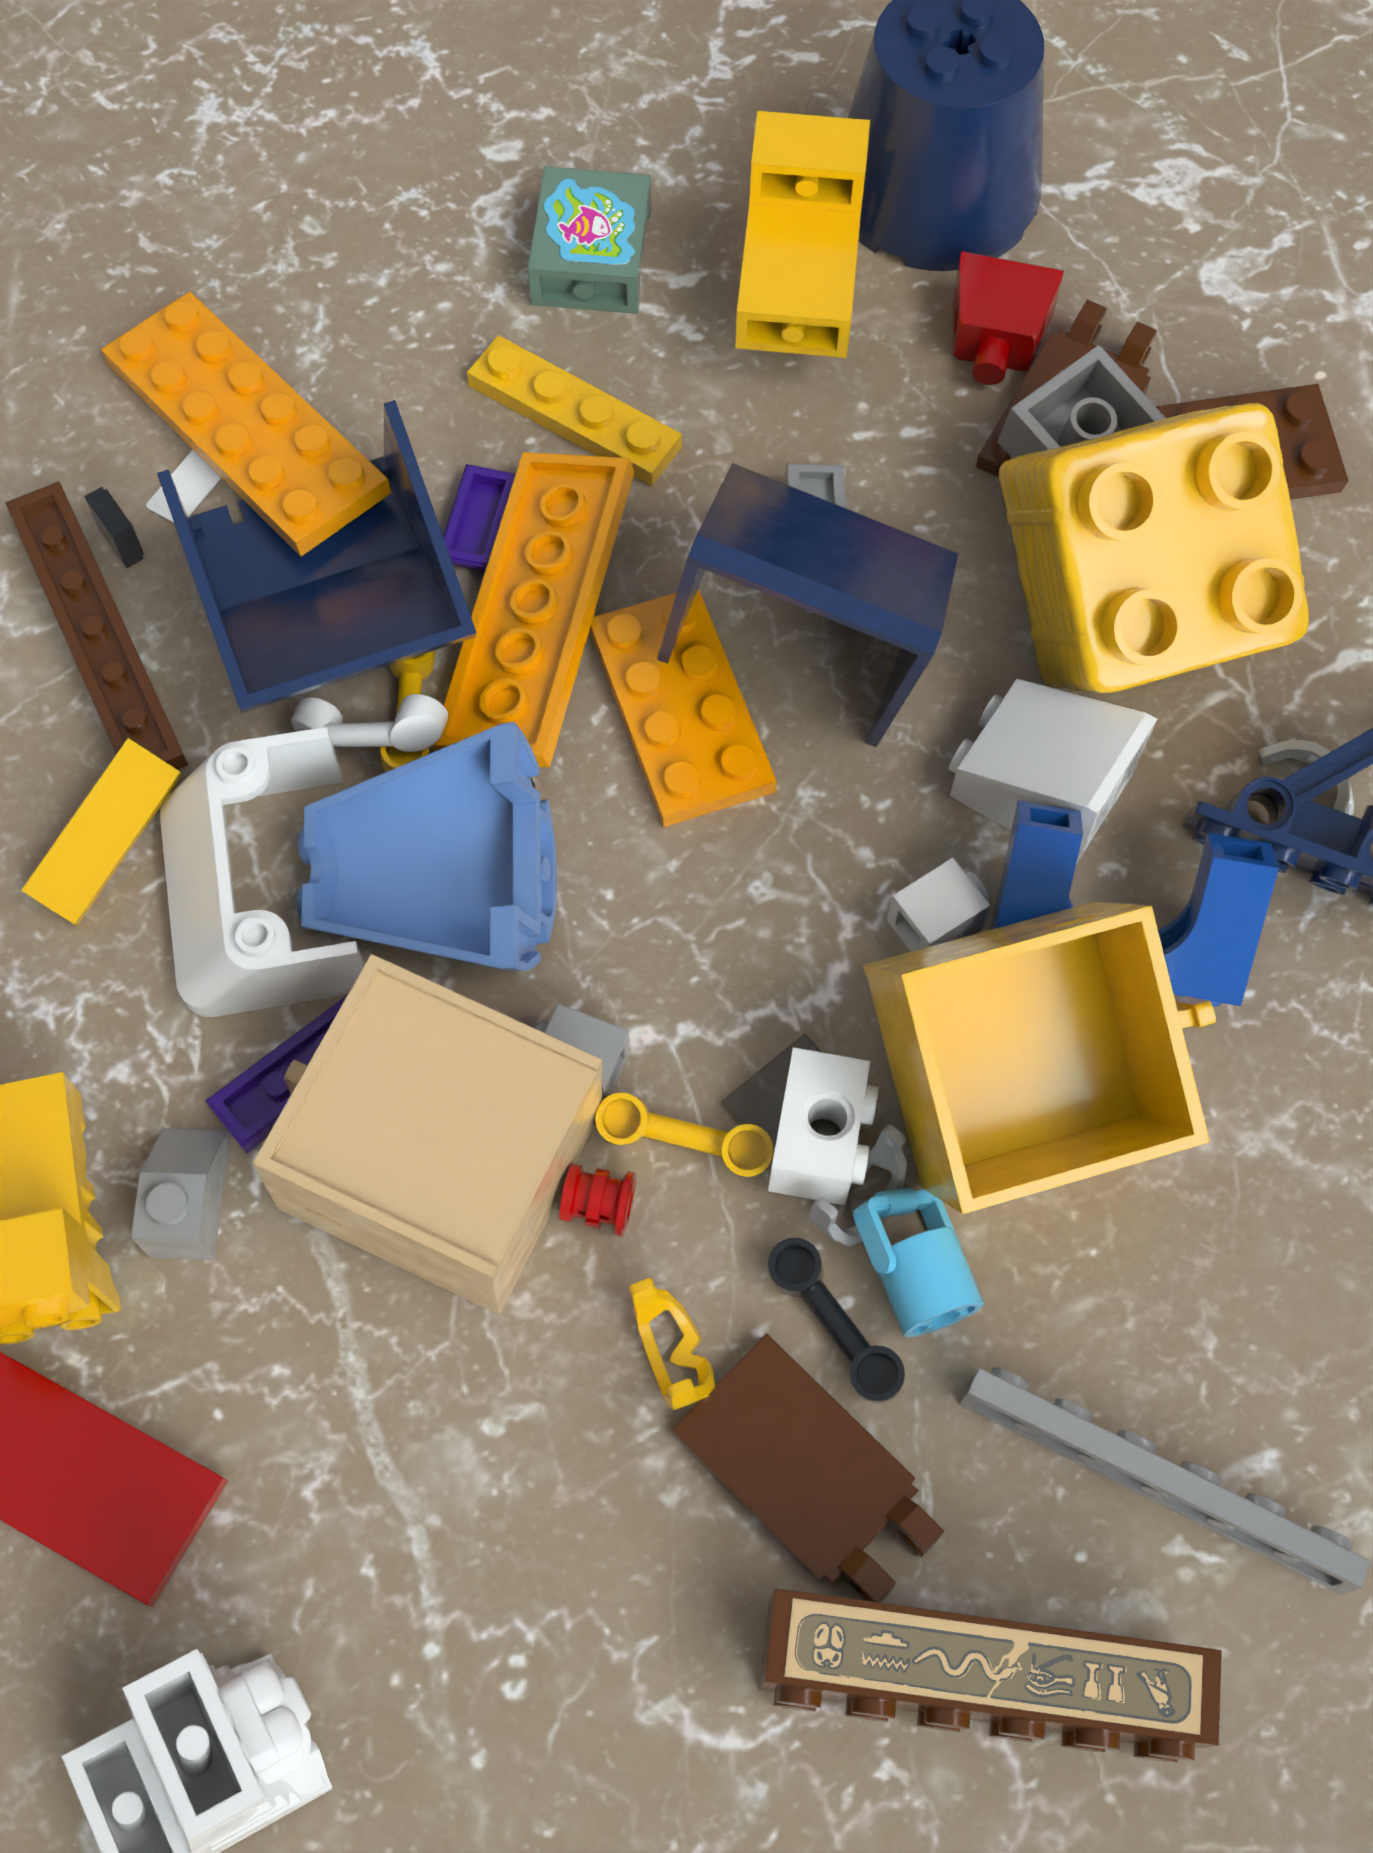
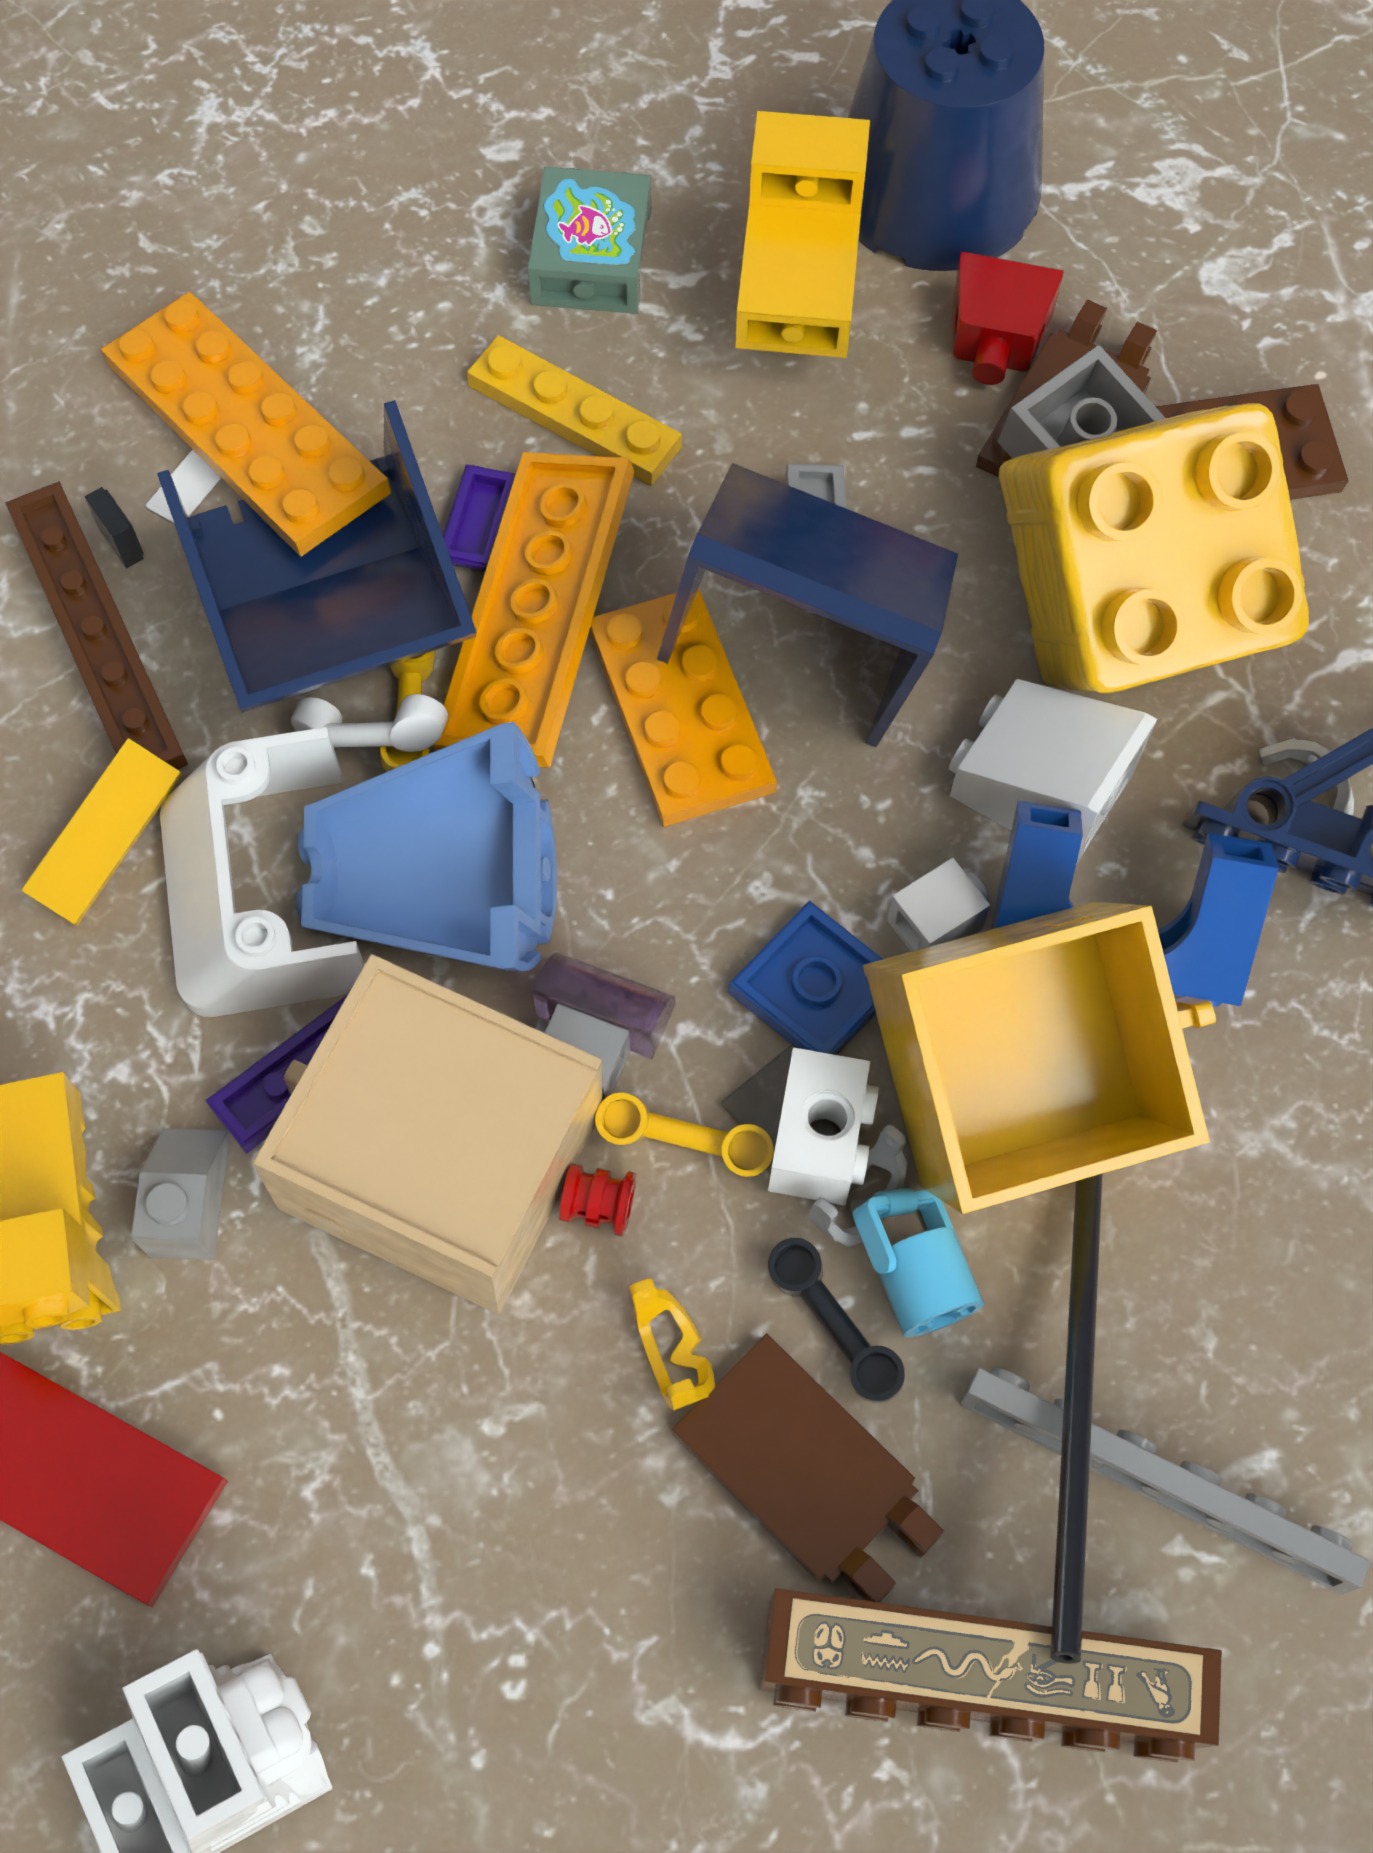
(605, 997): none -> clear purple brick
(810, 983): none -> blue tile
(1076, 1430): none -> black piece

